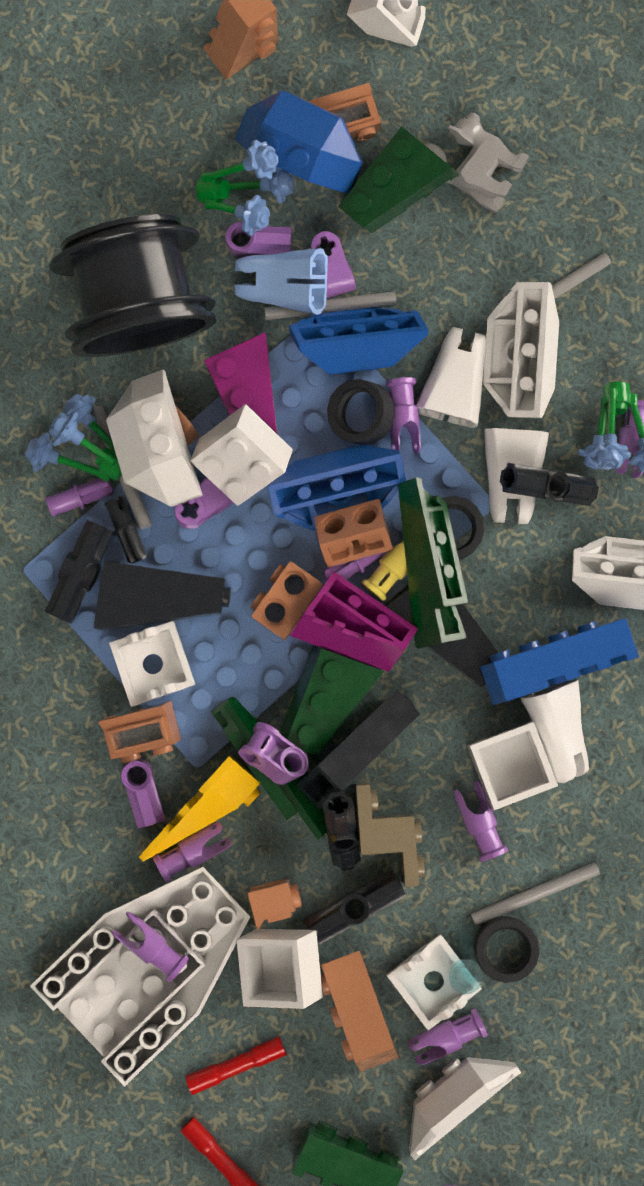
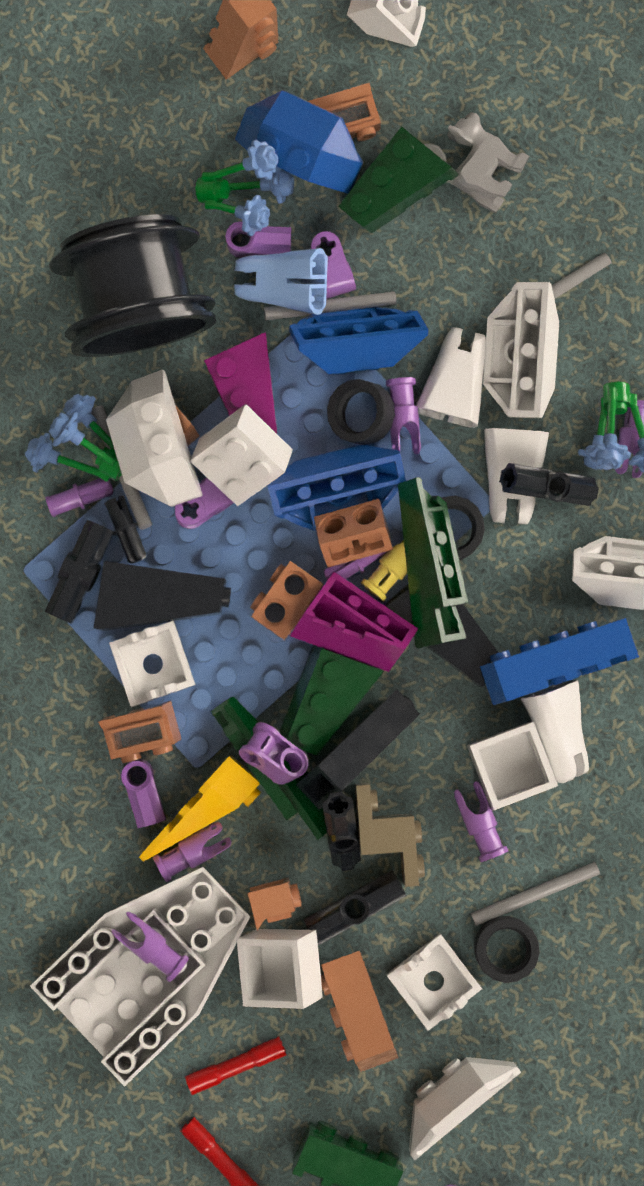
(448, 1037): medium lavender piece -> none
(465, 976): clear light blue plate -> none

